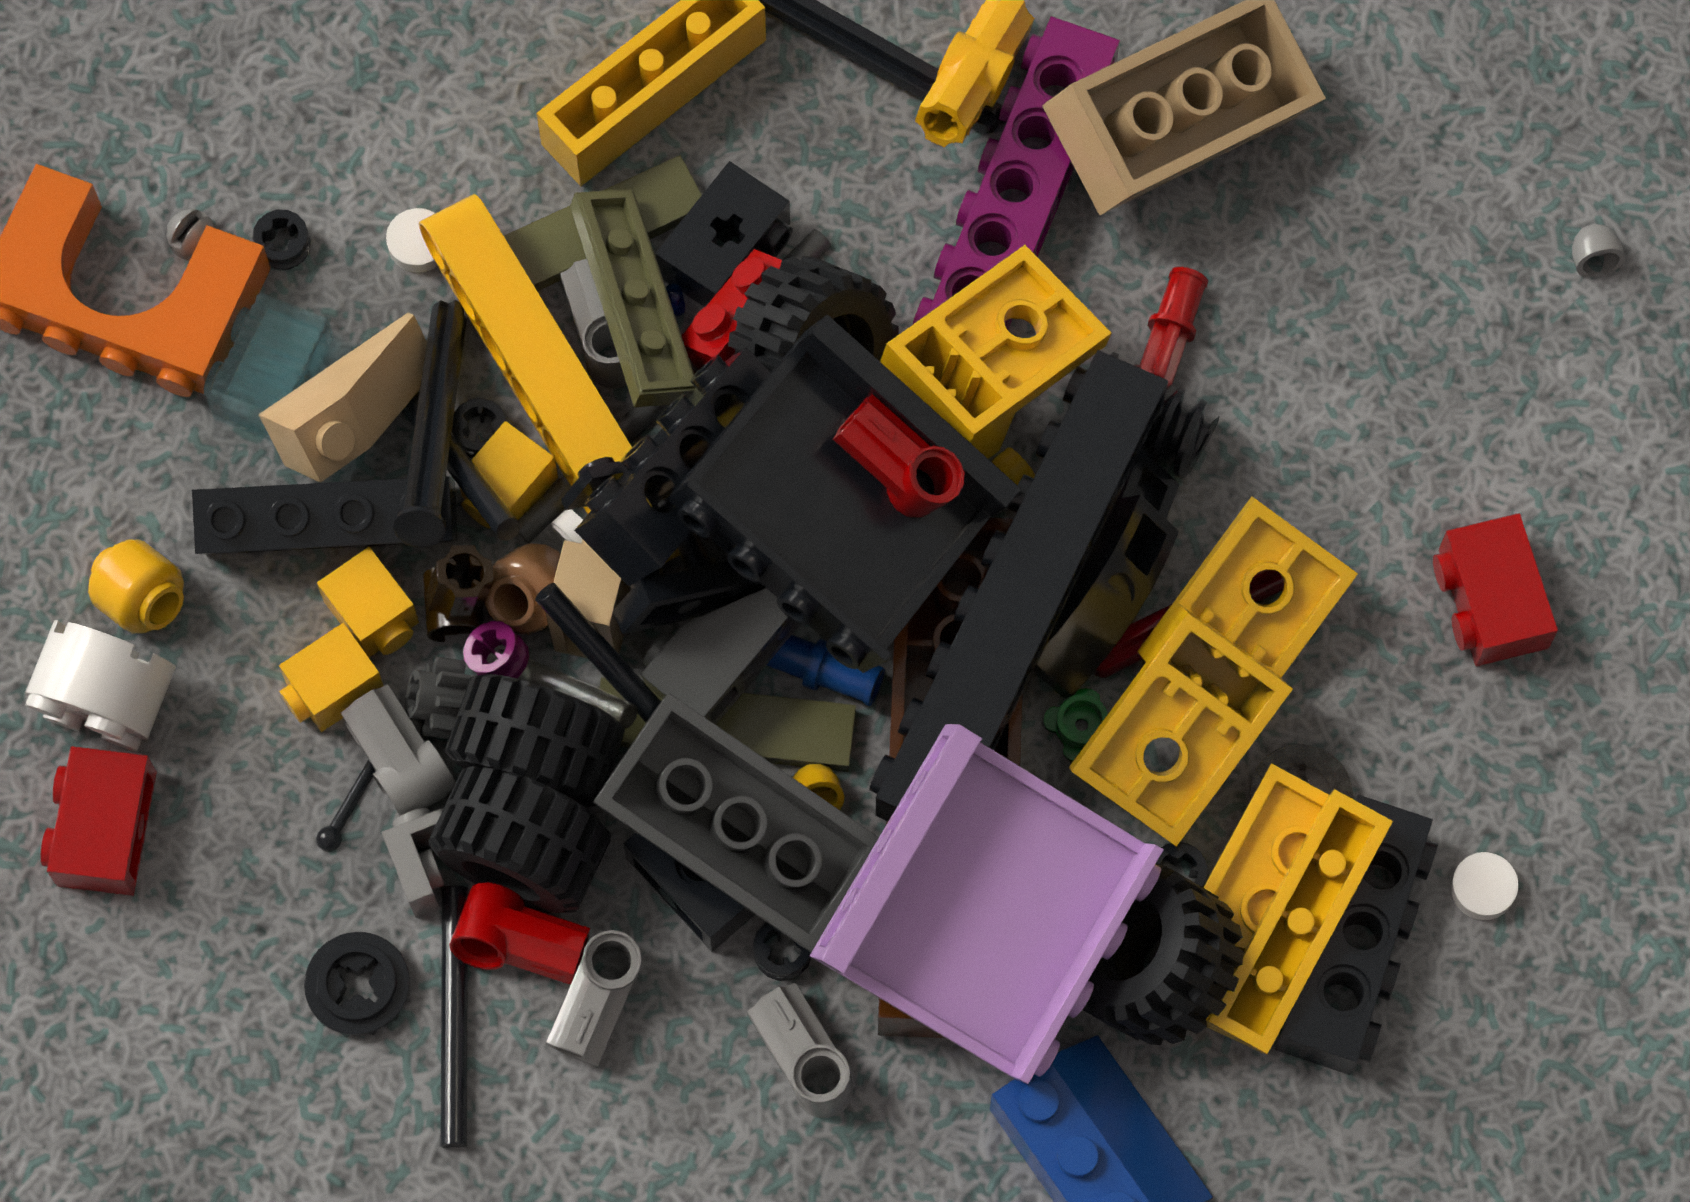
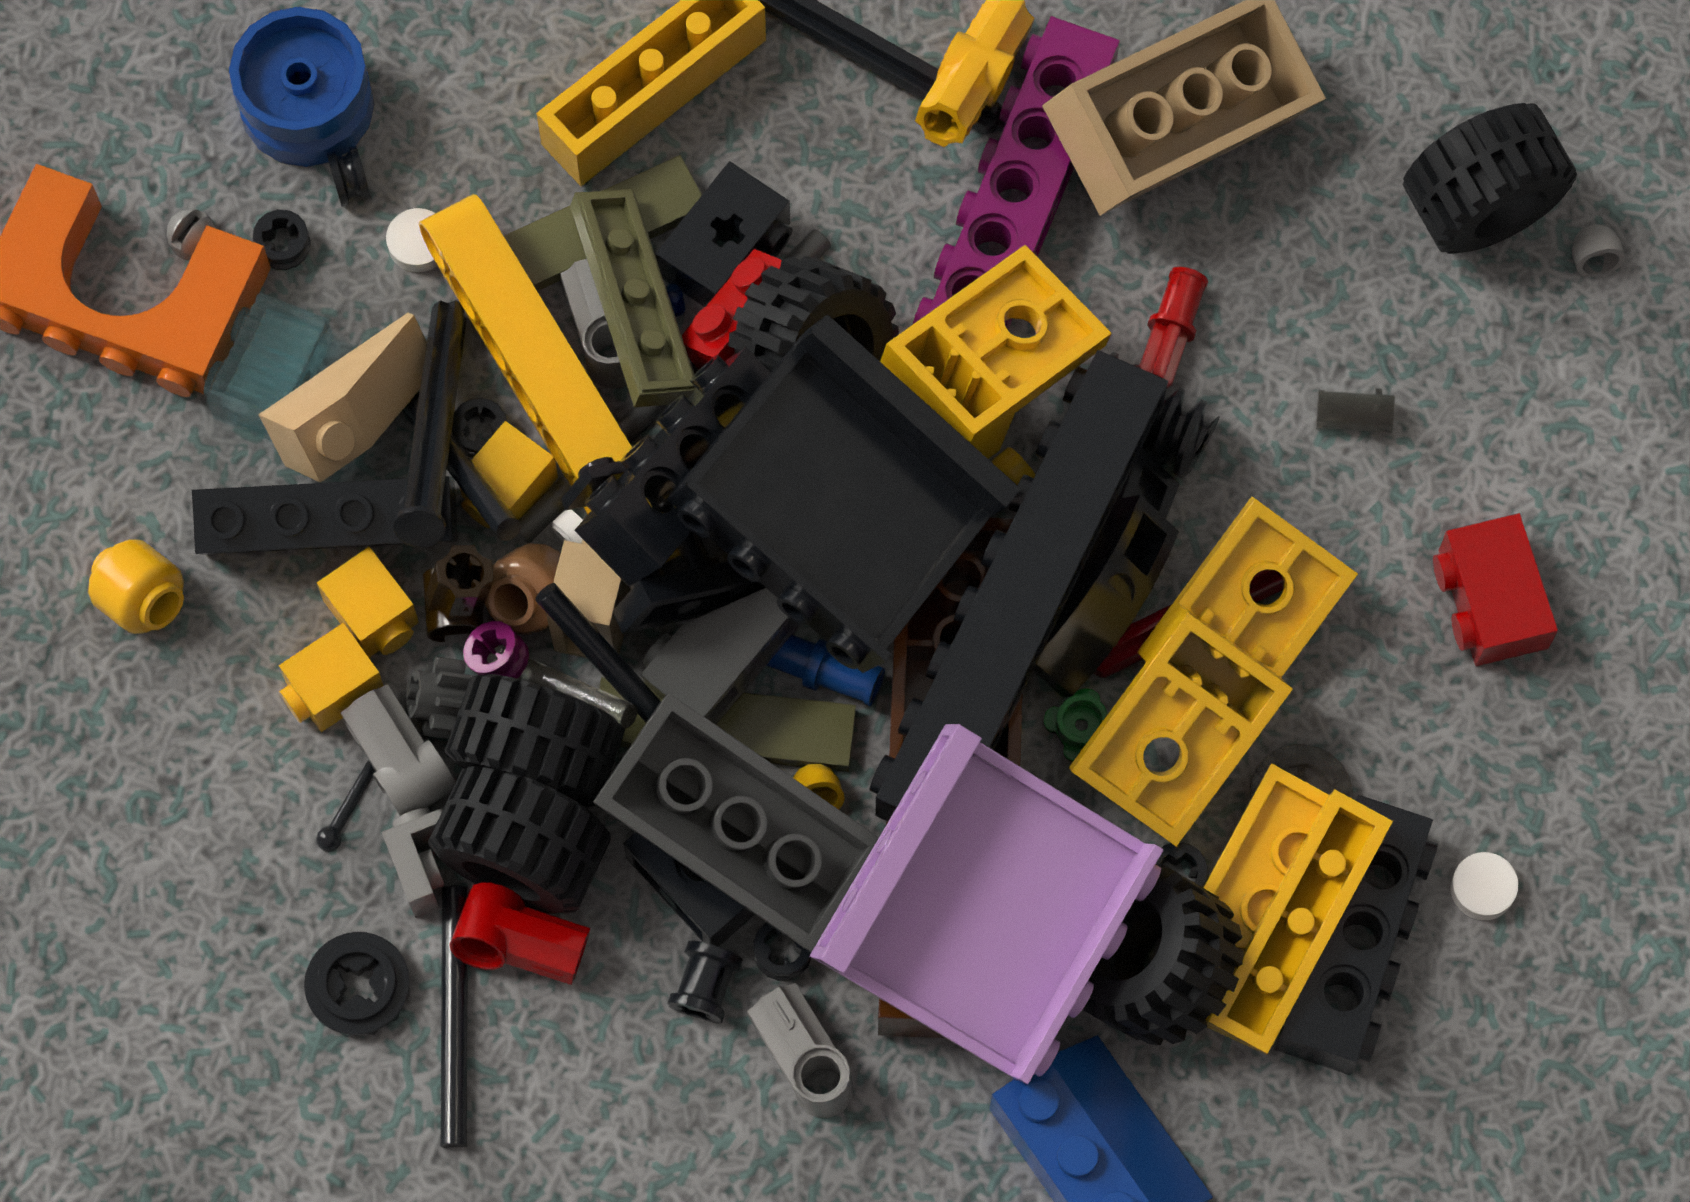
(98, 681): white brick -> none
(99, 820): red brick -> none
(301, 86): none -> blue wheel
(348, 176): none -> black bush
(594, 1002): light grey piece -> none
(705, 981): none -> black bush
(895, 453): red piece -> none
(1355, 411): none -> clear smoke pin
(1489, 178): none -> black tyre

